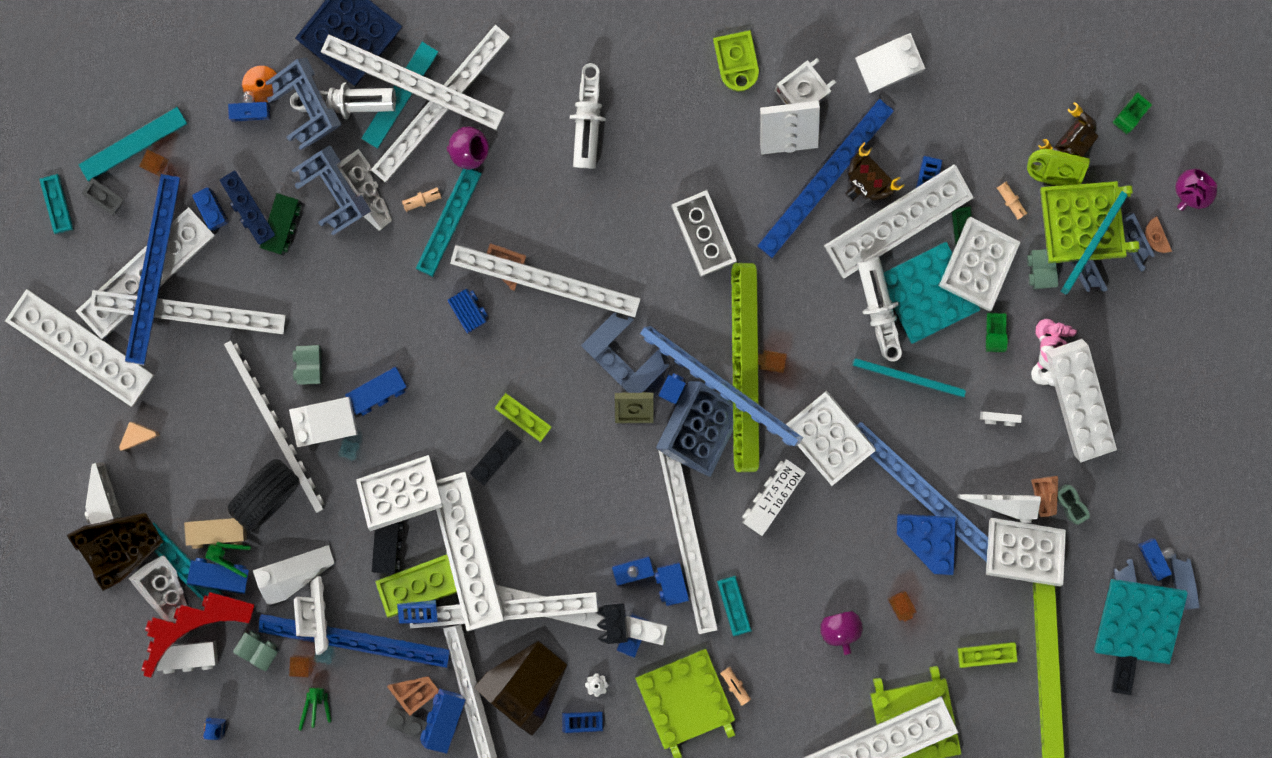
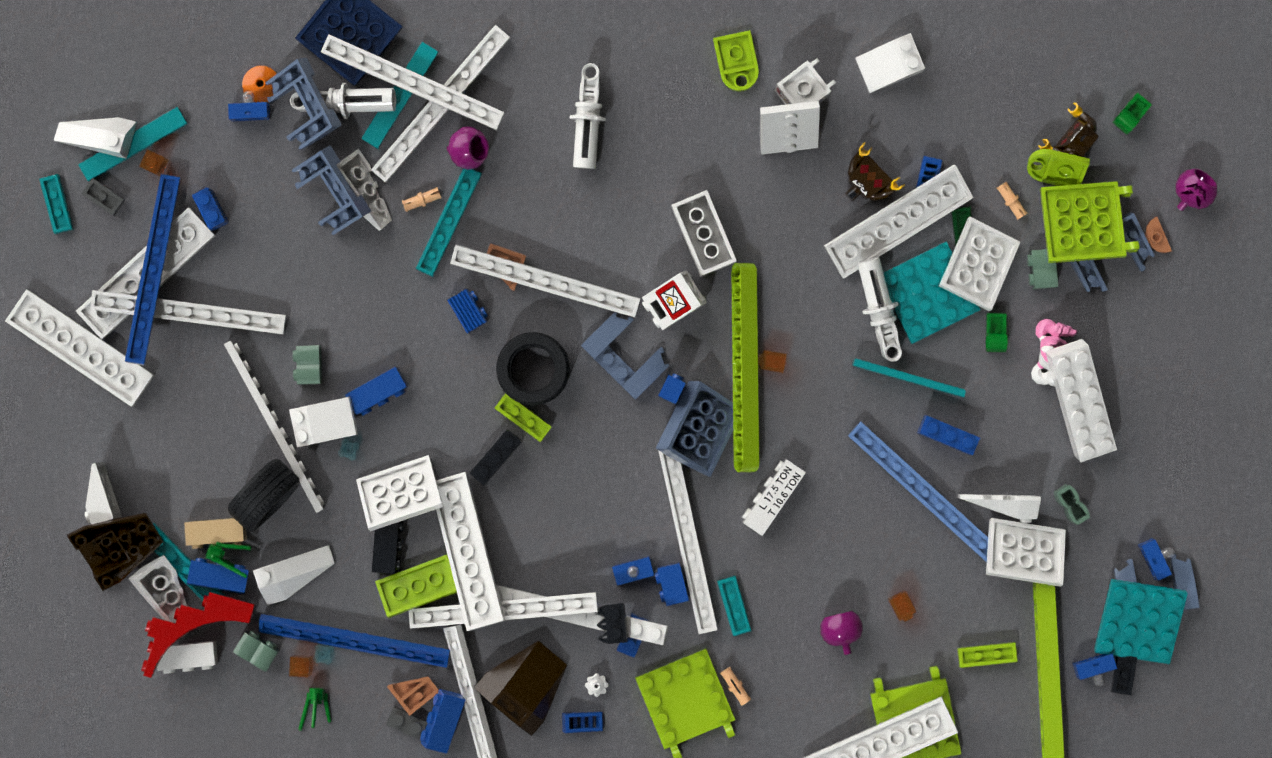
(105, 135): none -> white wedge
(135, 435): light nougat slope -> none
(214, 728): blue leg -> none
(247, 208): dark blue bracket -> none
(283, 223): dark green brick -> none
(310, 616): white bracket -> none
(418, 619): blue slope -> none
(505, 363): none -> black tyre
(634, 407): olive plate -> none
(676, 297): none -> white container
(726, 390): medium blue plate -> none
(825, 179): blue plate -> none
(830, 438): white plate -> none
(930, 539): blue plate -> none
(948, 435): none -> blue brick
(1008, 419): white plate -> none
(1048, 491): nougat wing -> none
(1094, 243): teal tile -> none
(1095, 667): none -> blue piece

